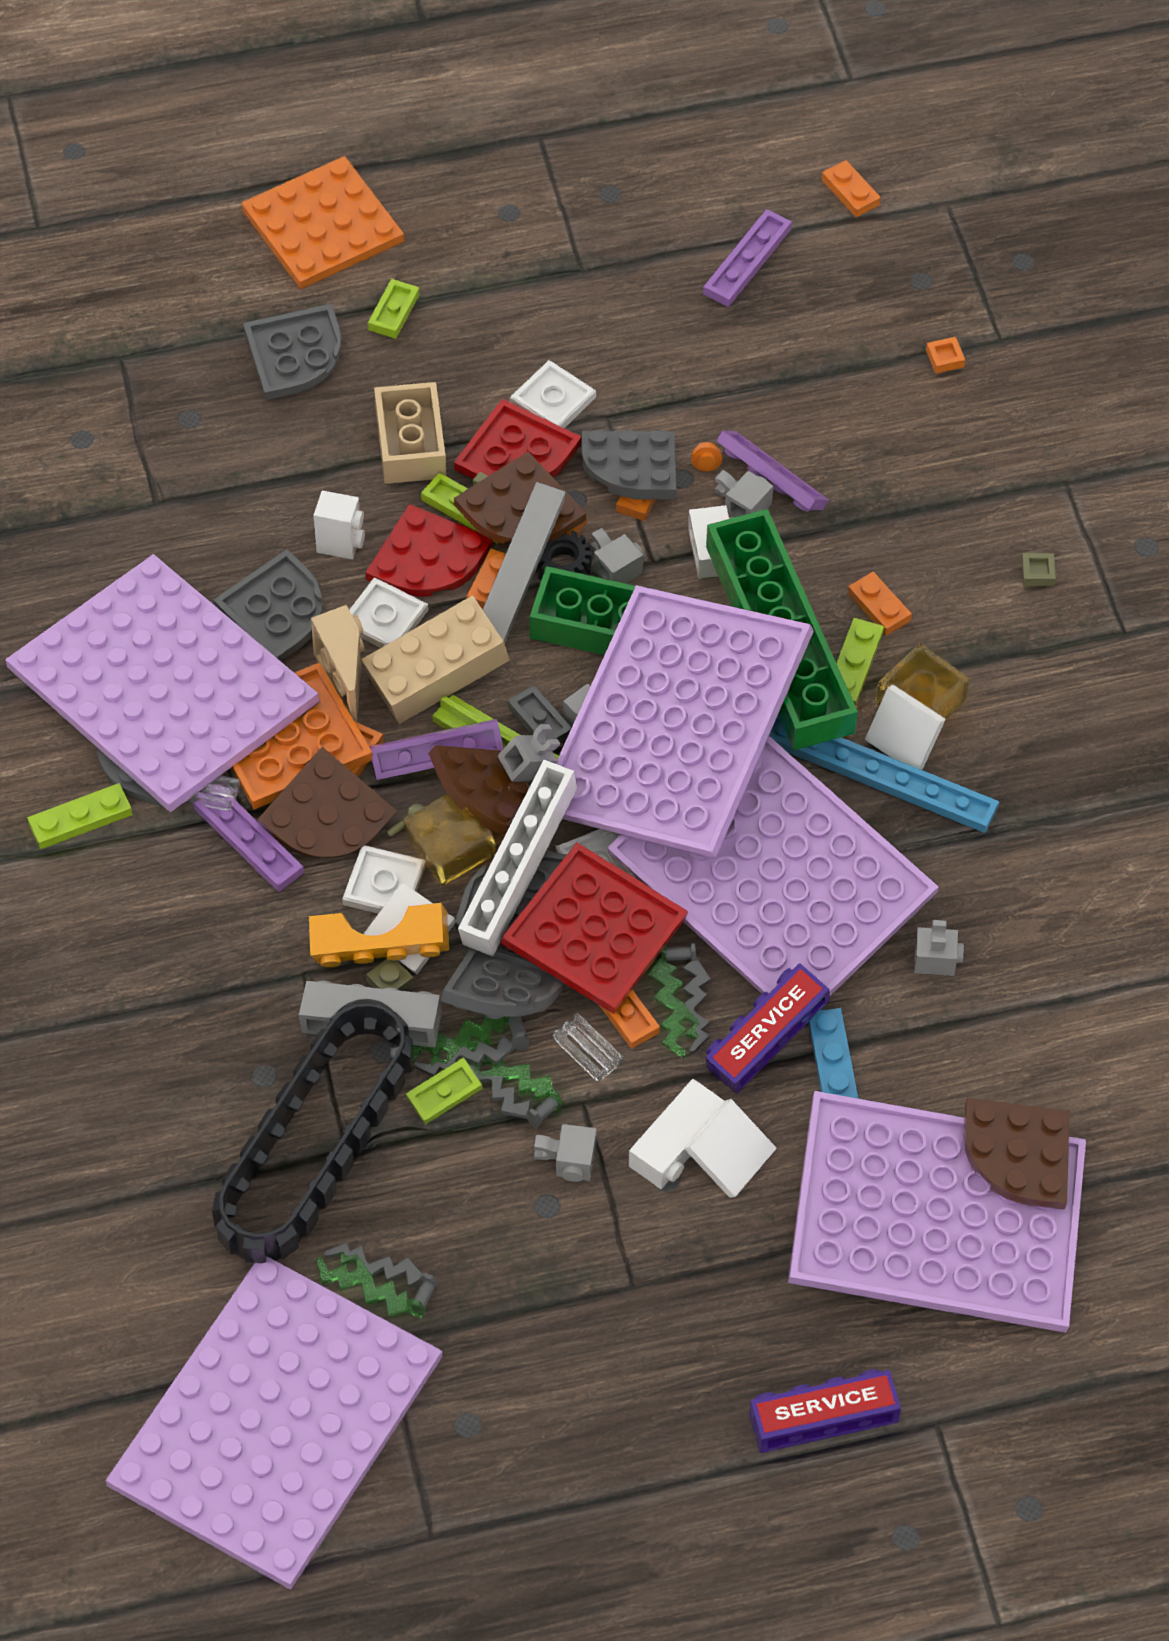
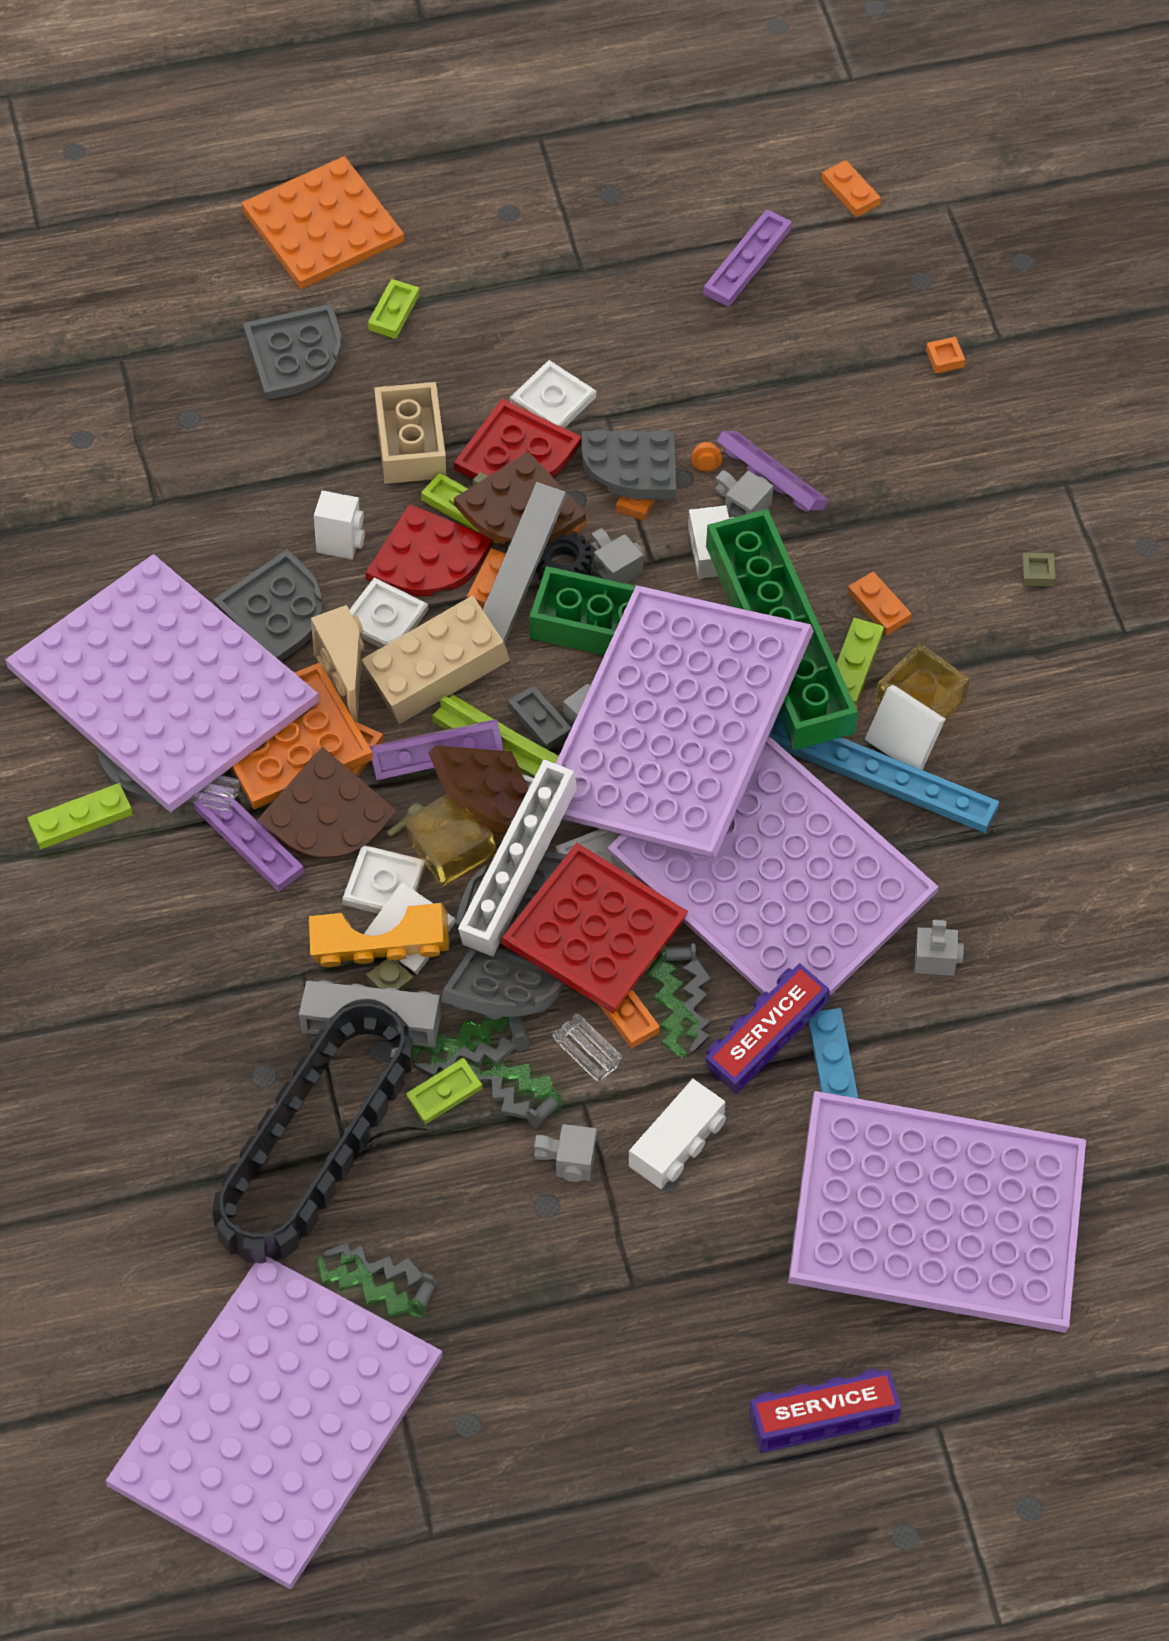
(526, 753): light grey brick -> none
(730, 1148): white tile -> none
(1019, 1150): reddish brown plate -> none

